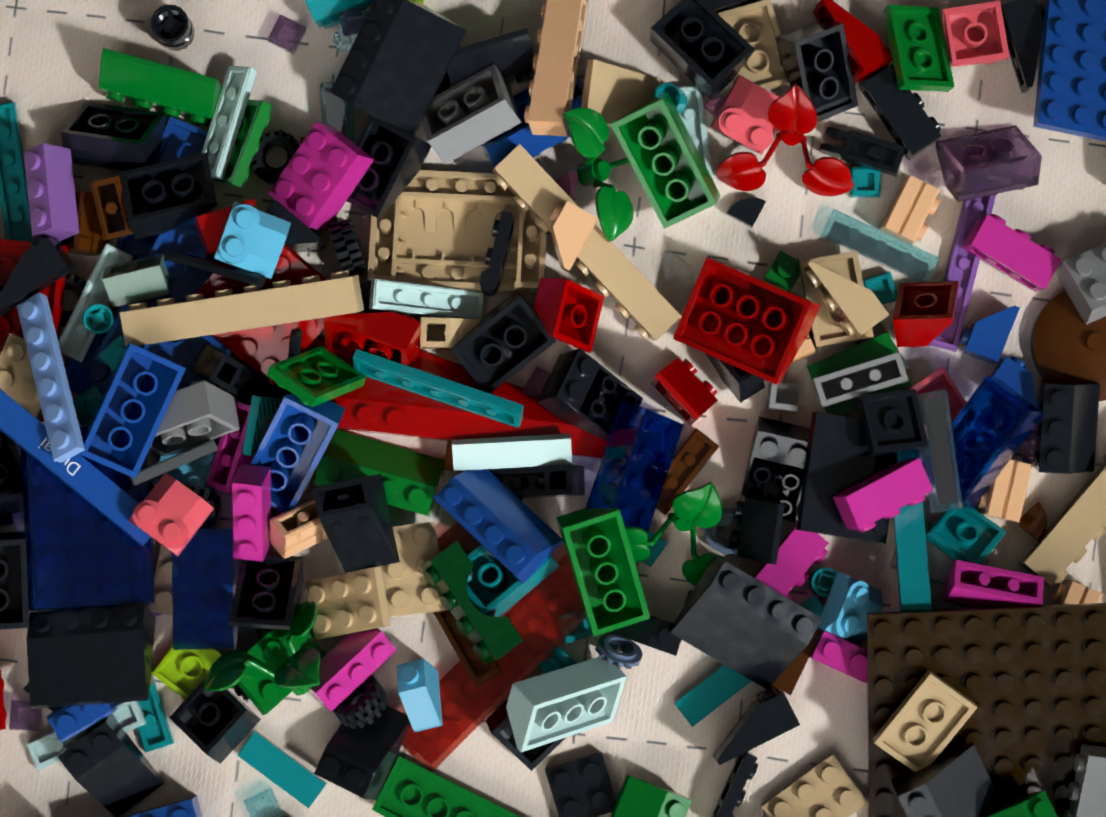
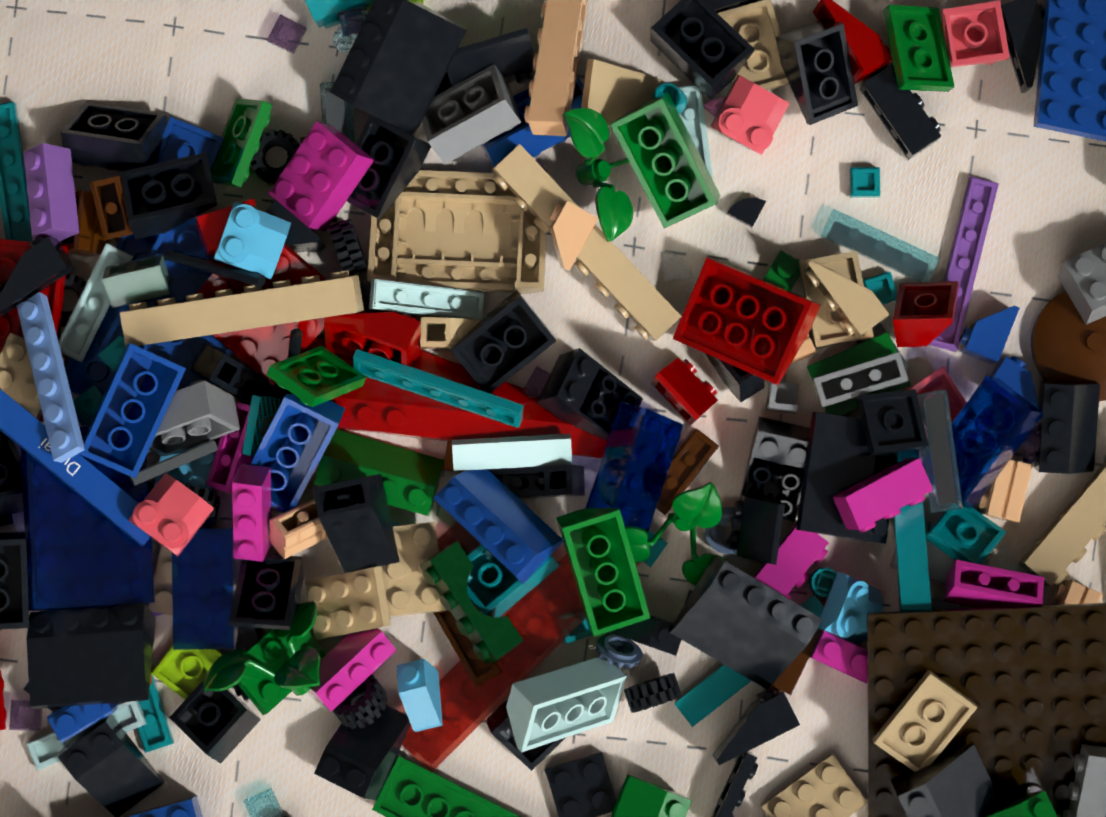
(97, 318): teal wheel -> none
(158, 86): green slope -> none
(172, 27): black wheel -> none
(228, 118): light aqua tile -> none
(282, 769): teal tile -> none
(497, 255): black hinge -> none
(559, 660): teal wheel -> none
(568, 183): bright pink tile -> none
(569, 311): red slope -> none
(652, 692): none -> black tyre
(794, 116): red plant -> none
(865, 151): black hinge -> none
(910, 210): light nougat brick -> none
(988, 163): clear purple slope -> none
(1012, 252): dark pink brick -> none
(1034, 522): reddish brown tile -> none

